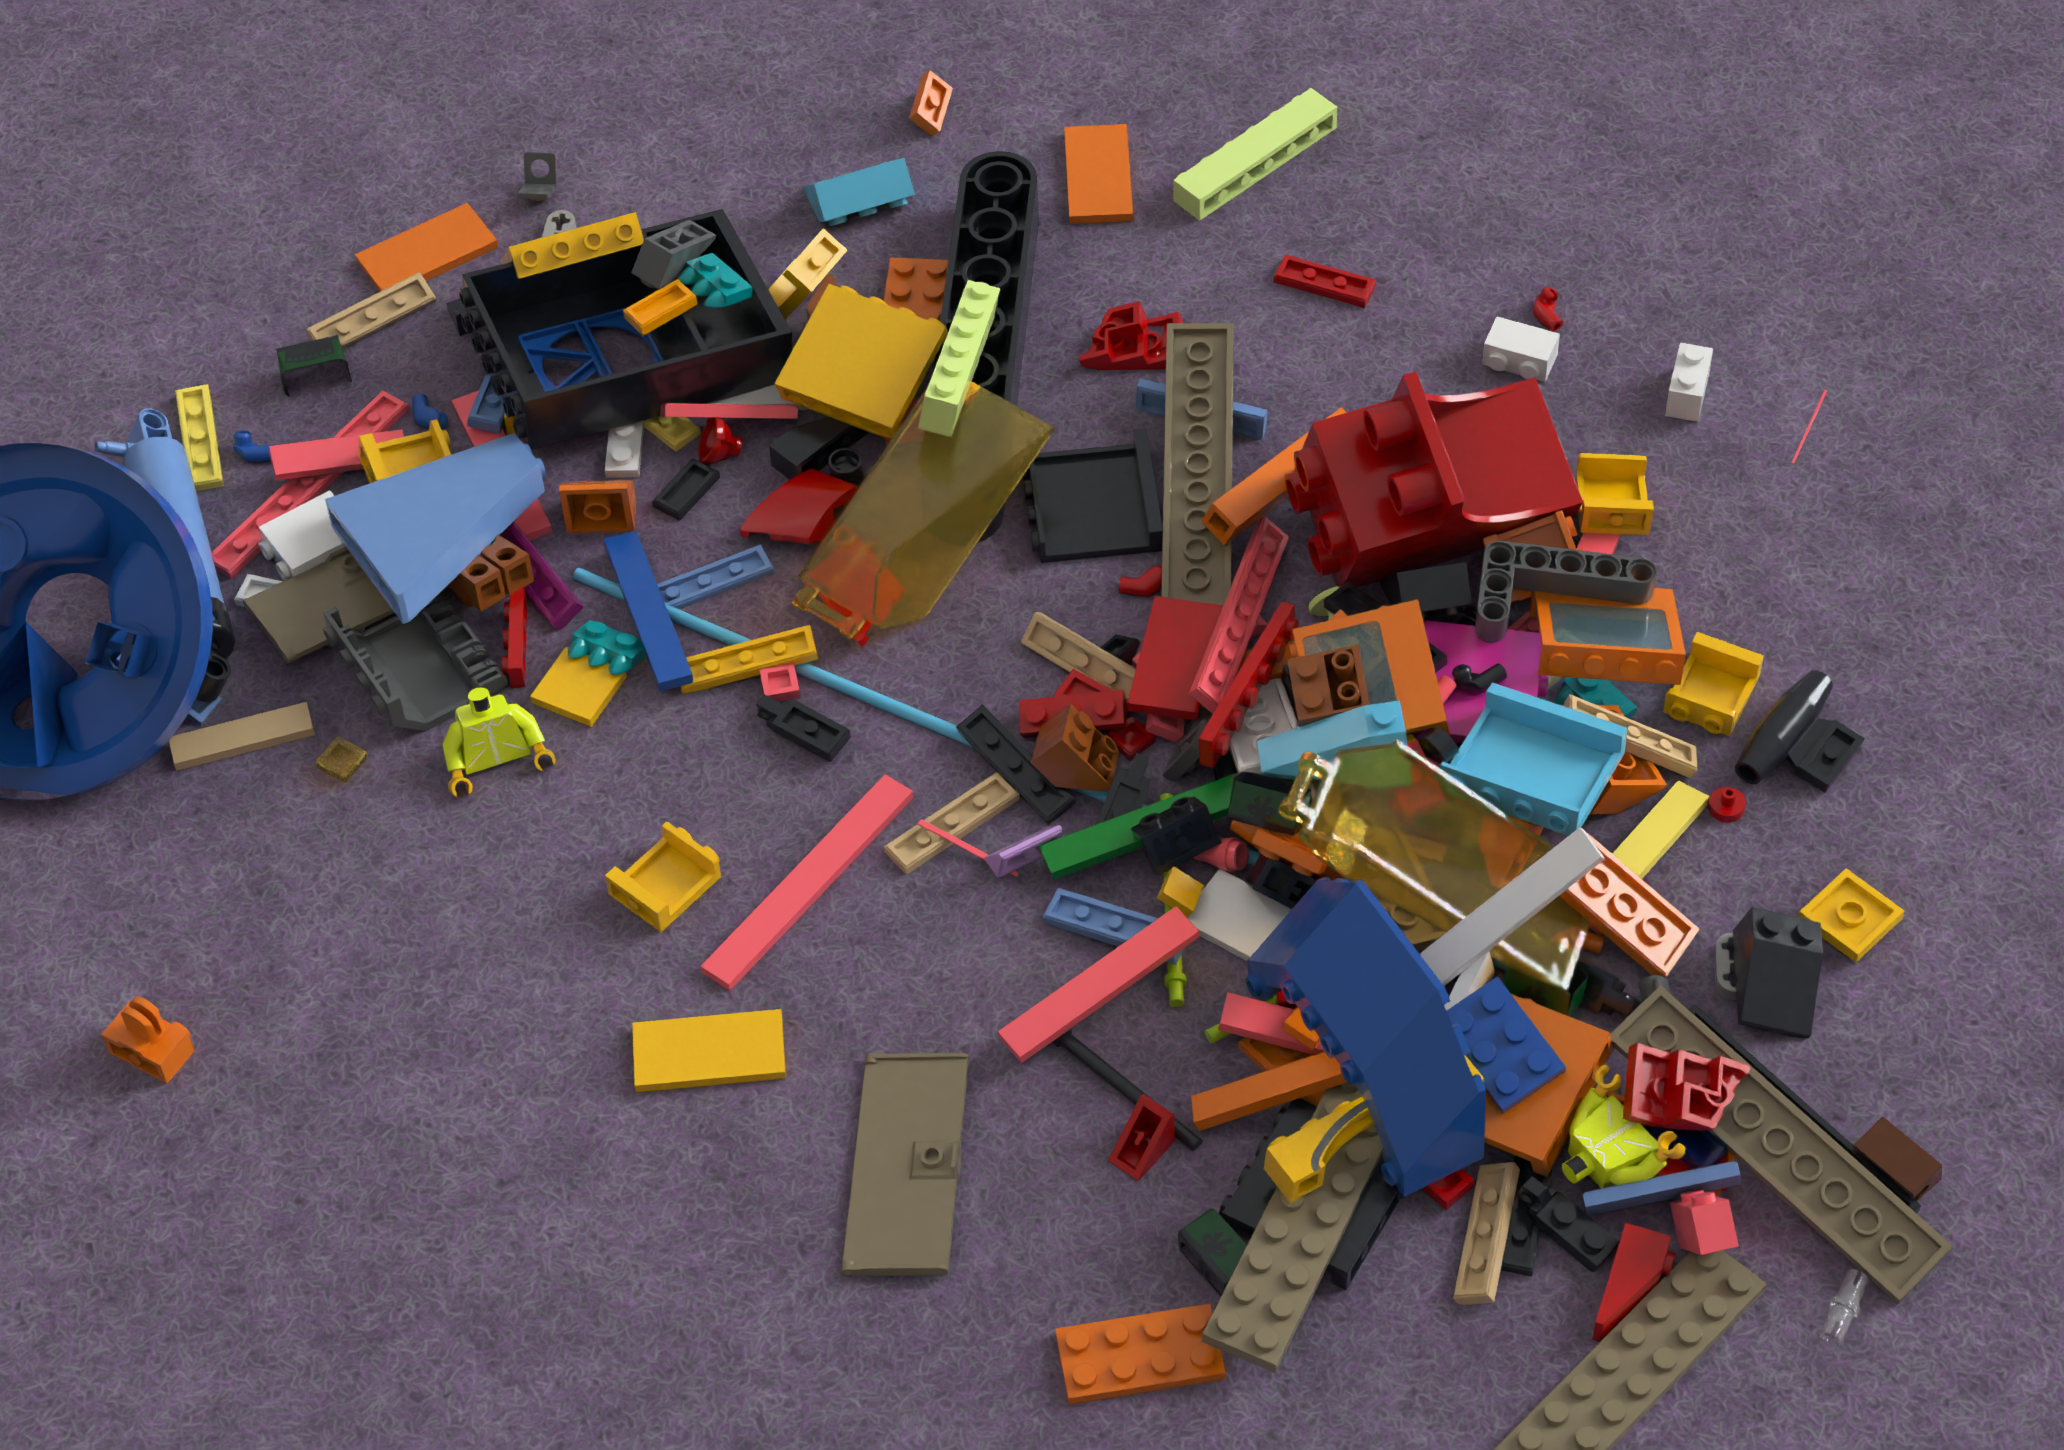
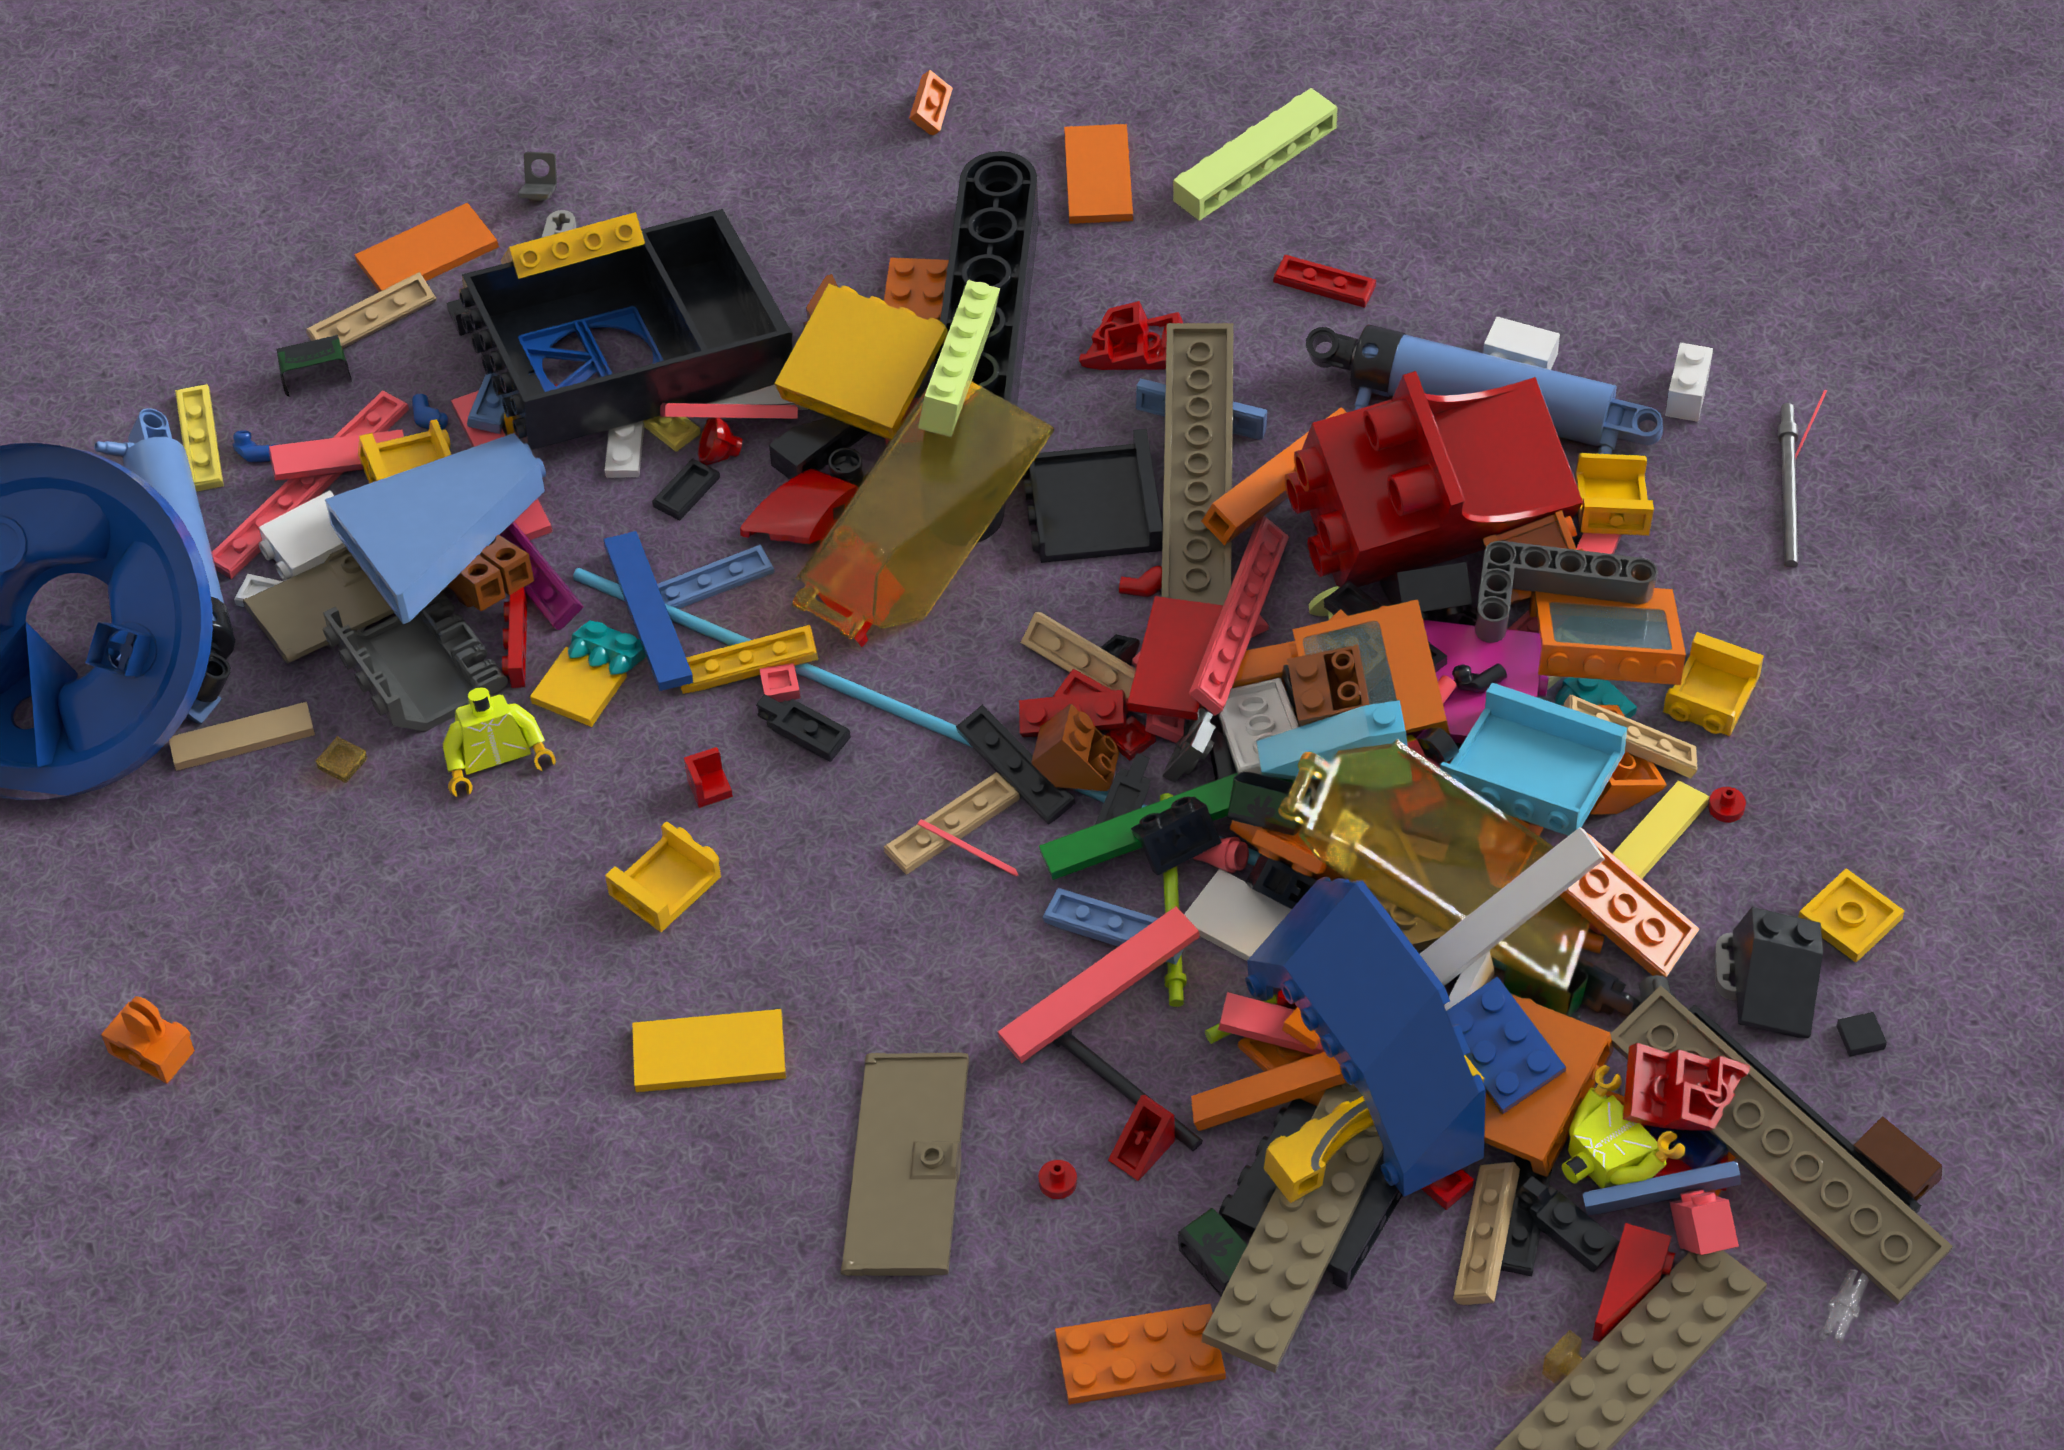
(598, 506): orange slope -> none
(660, 307): light orange tile -> none
(666, 253): dark grey slope -> none
(707, 777): none -> red panel
(715, 280): teal plate -> none
(806, 272): yellow panel -> none
(806, 882): coral tile -> none
(860, 191): medium azure slope -> none
(1021, 852): lavender slope -> none
(1057, 1179): none -> red tile
(1180, 891): yellow tile -> none
(1246, 685): red plate -> none
(1544, 309): red arm -> none
(1562, 1357): none -> clear yellow plate
(1578, 406): none -> medium blue piece
(1788, 437): none -> flat silver bar
(1793, 732): black plate -> none
(1861, 1034): none -> black tile

